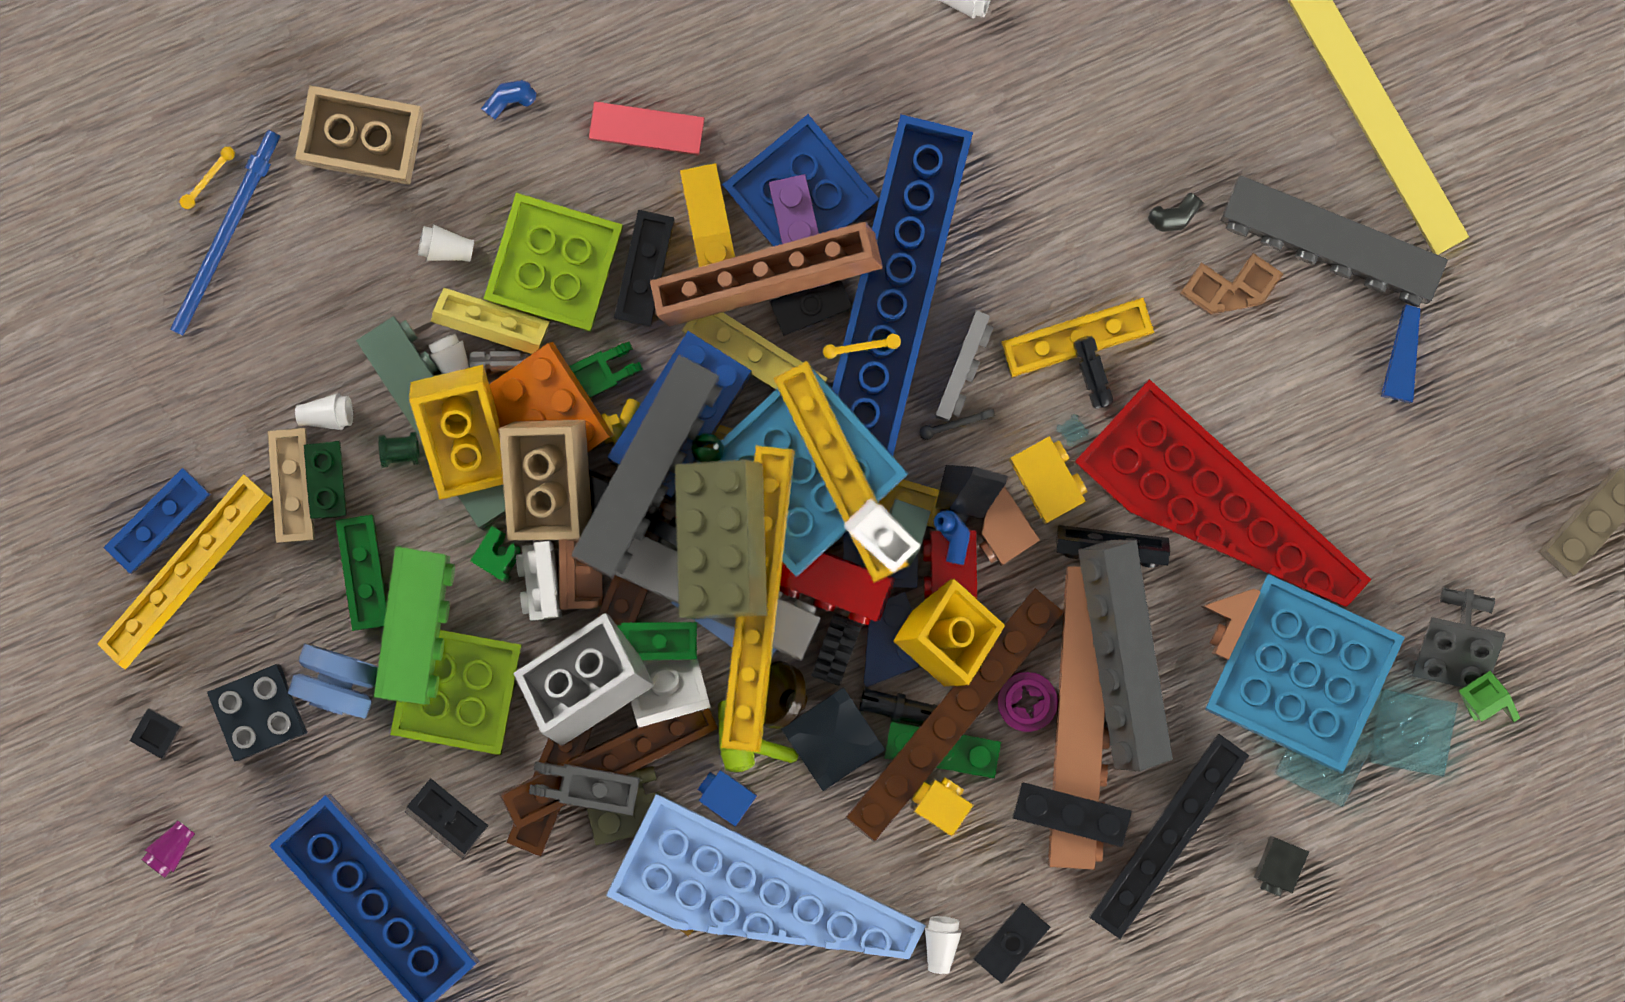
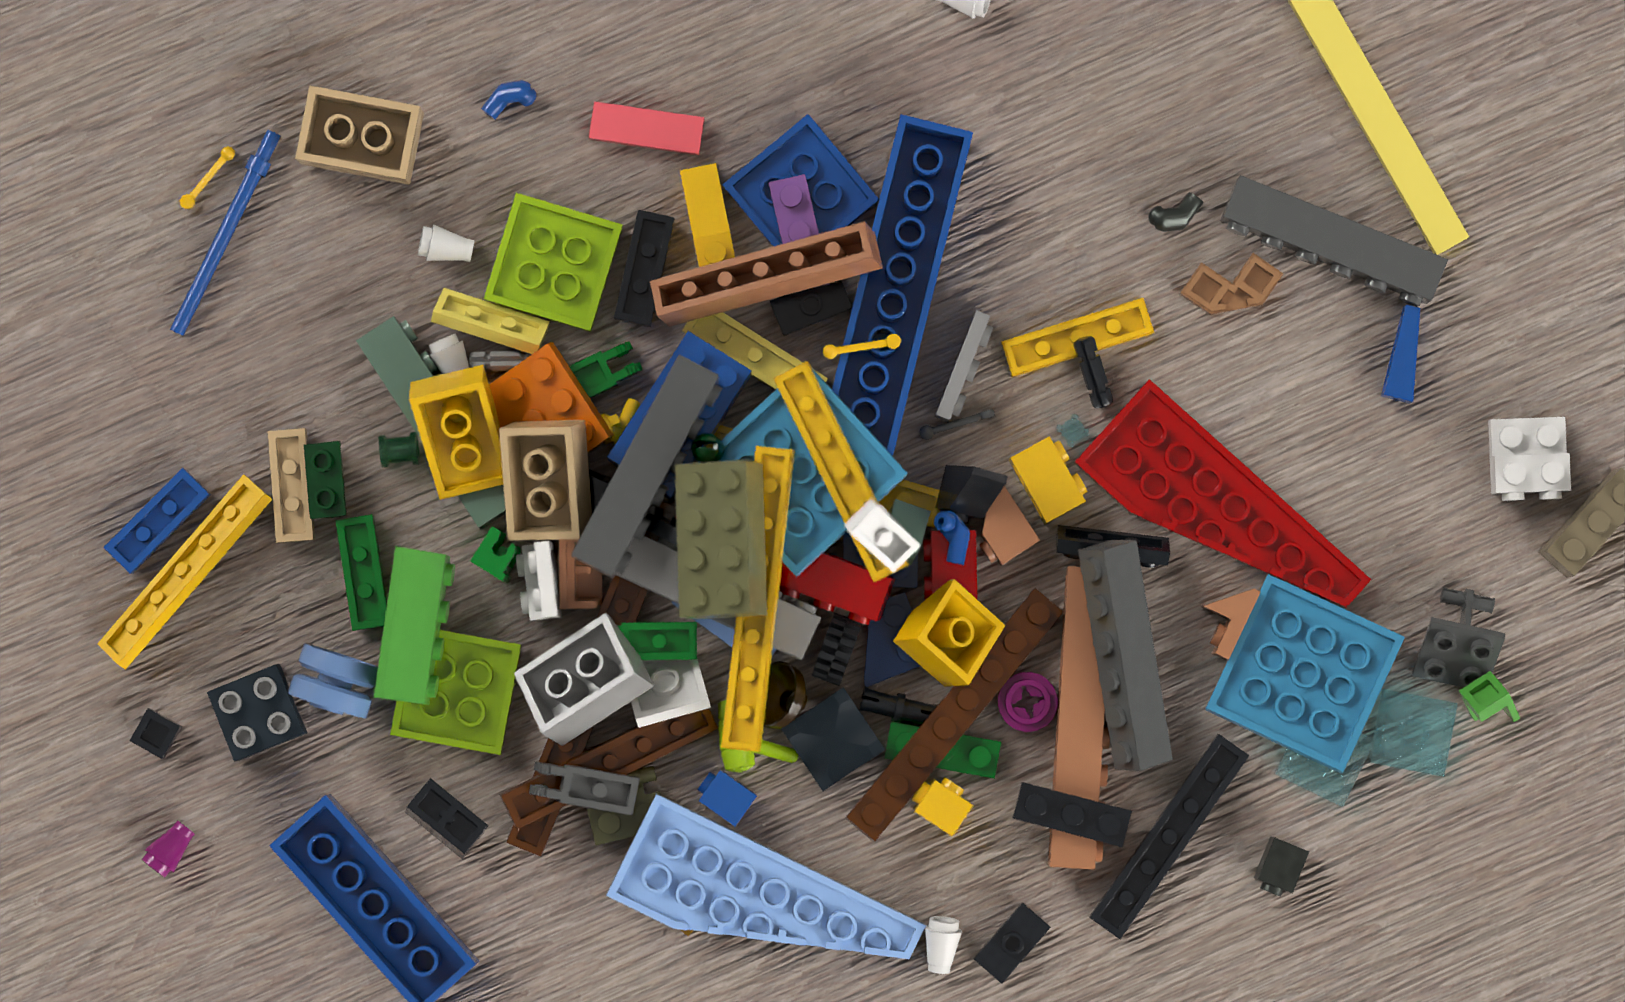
(328, 412): white cone -> none
(1529, 458): none -> white plate

